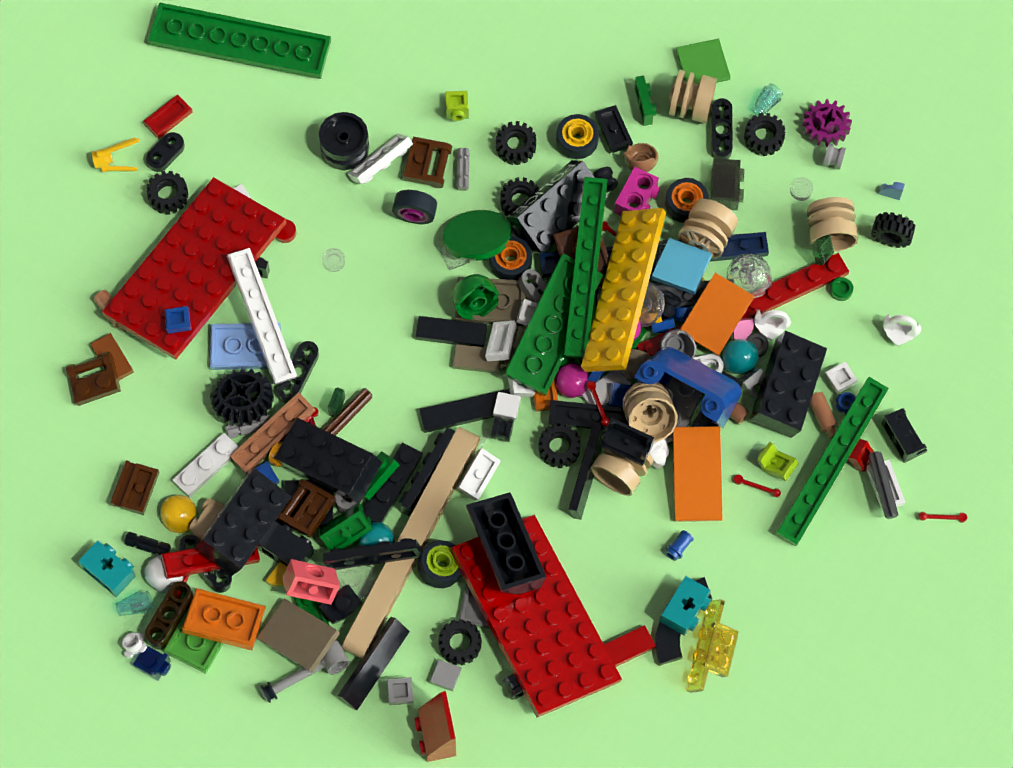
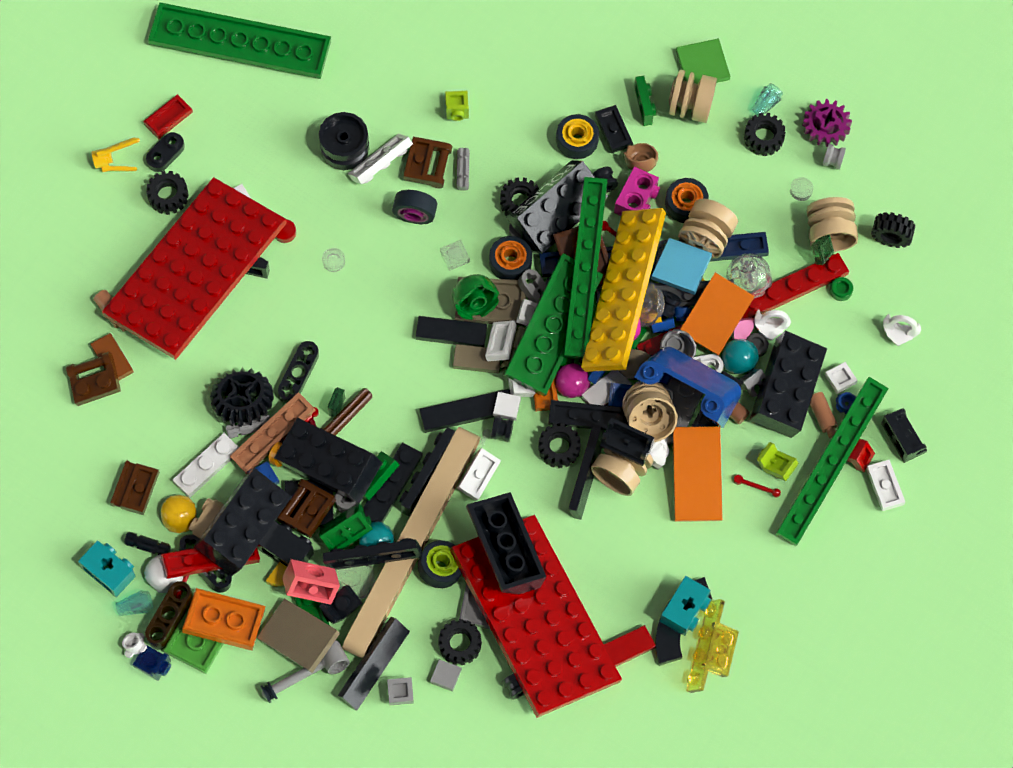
(177, 319): blue tile -> none
(235, 347): light blue tile -> none
(261, 316): white tile -> none
(437, 729): slope -> none
(477, 234): green tile -> none
(516, 154): black tyre -> none
(591, 386): red hinge -> none
(678, 546): blue pin -> none
(726, 121): black beam -> none
(726, 182): clear smoke brick -> none
(883, 485): dark grey axle -> none
(893, 191): tile -> none
(962, 517): red hinge -> none

